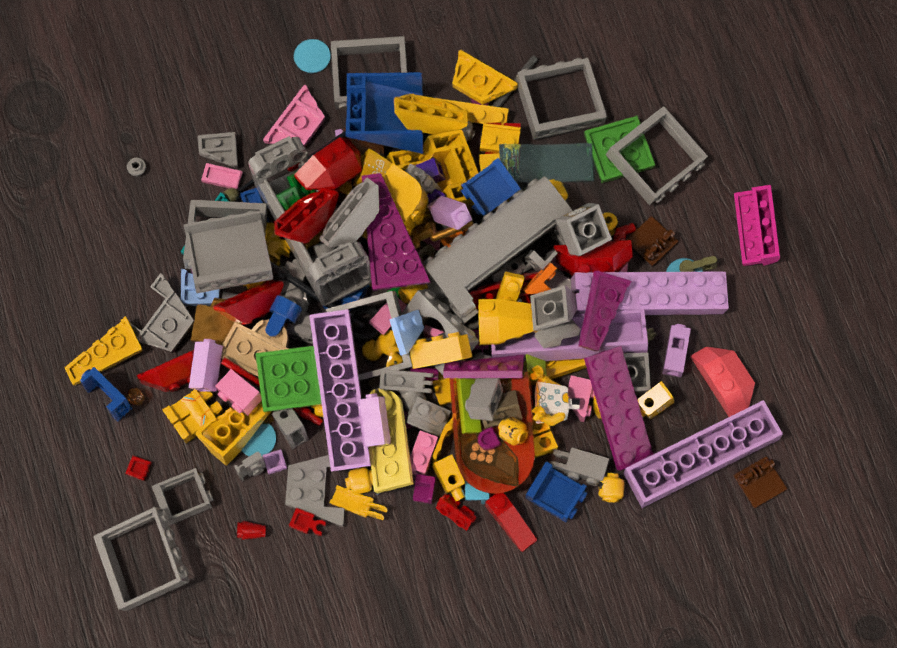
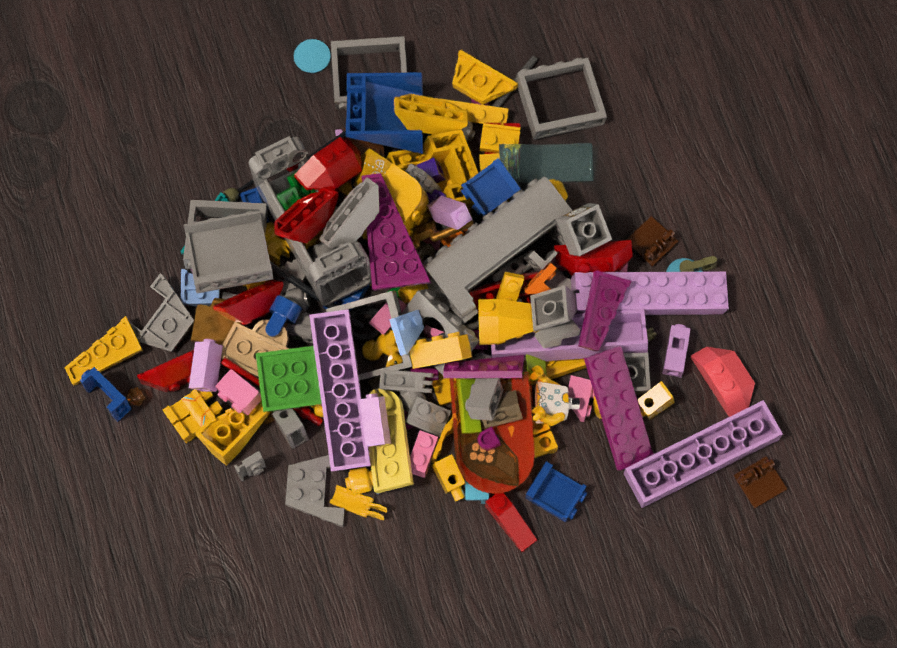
(112, 567): light grey window -> none
(136, 171): light grey plate -> none
(138, 468): red tile -> none
(179, 480): light grey window -> none
(219, 147): light grey wing -> none
(221, 176): bright pink tile -> none
(250, 530): red cone -> none
(262, 441): medium azure piece -> none
(274, 462): lavender tile -> none
(299, 119): bright pink wing -> none
(303, 521): red plate -> none
(424, 488): magenta panel -> none
(462, 517): red hinge -> none
(513, 431): yellow head -> none
(582, 465): light grey hinge -> none
(605, 136): bright green plate -> none
(609, 217): yellow brick -> none
(611, 488): yellow head -> none
(621, 232): red arm -> none
(681, 137): light grey window -> none
(757, 226): dark pink brick -> none

